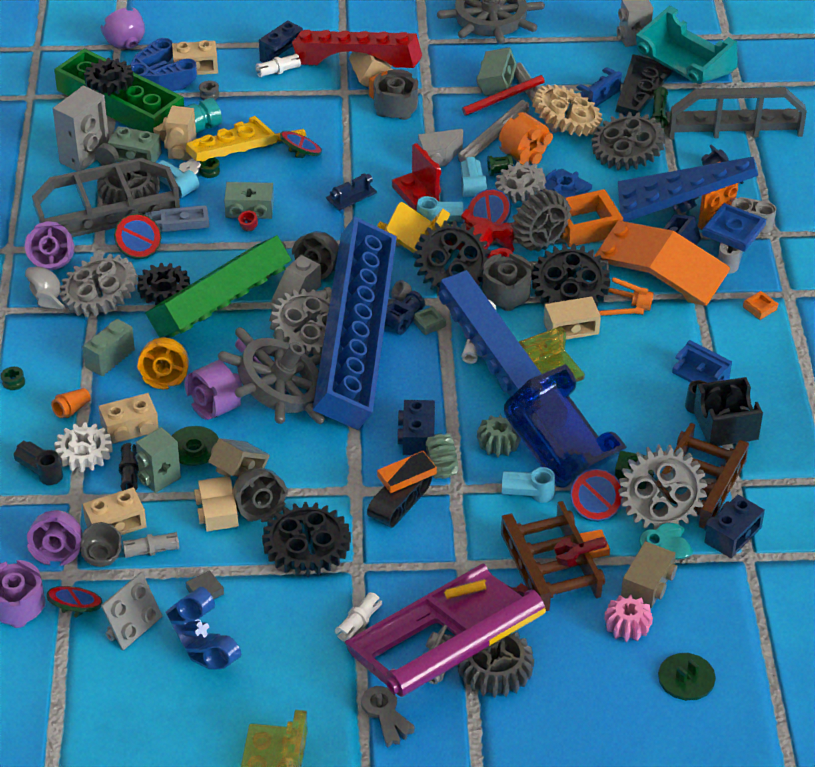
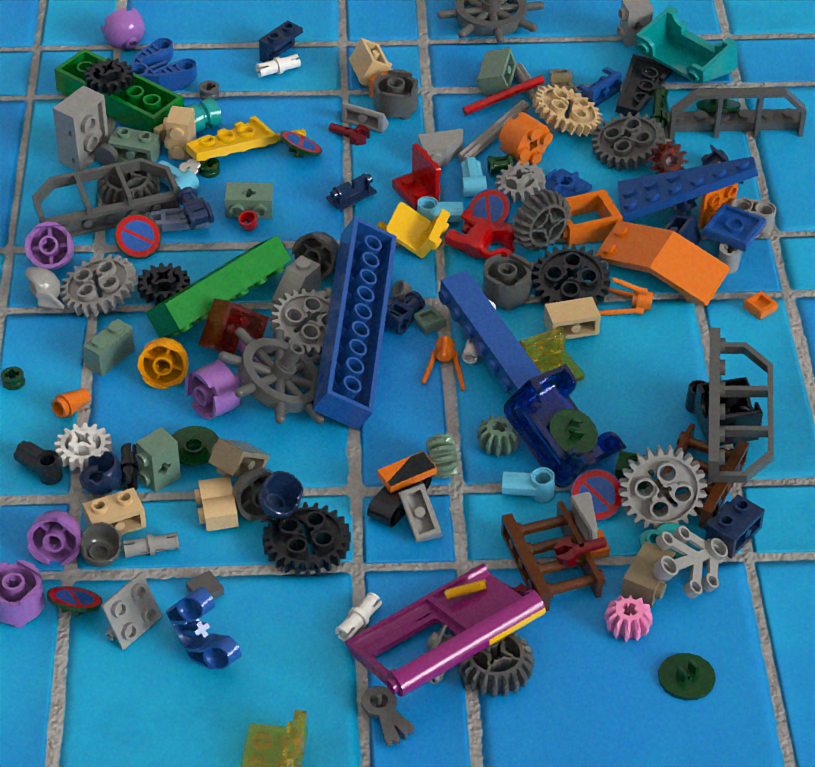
(102, 474): none -> dark blue hair
(129, 418): tan brick -> none
(195, 209): none -> dark blue connector
(202, 52): tan brick -> none
(224, 320): none -> clear red brick
(280, 494): none -> dark blue hair
(357, 135): none -> dark red bar
(358, 115): none -> light grey slope
(396, 49): red arch -> none
(417, 424): dark blue brick -> none
(420, 513): none -> light grey slope
(433, 246): black gear -> none
(444, 352): none -> orange plant
(561, 78): none -> dark tan slope
(573, 430): none -> dark green piece
(584, 515): none -> light grey slope
(665, 151): none -> clear red gear
(701, 364): blue hinge -> none
(710, 105): none -> dark green piece
(711, 550): none -> light grey plant
(717, 411): none -> dark grey plate

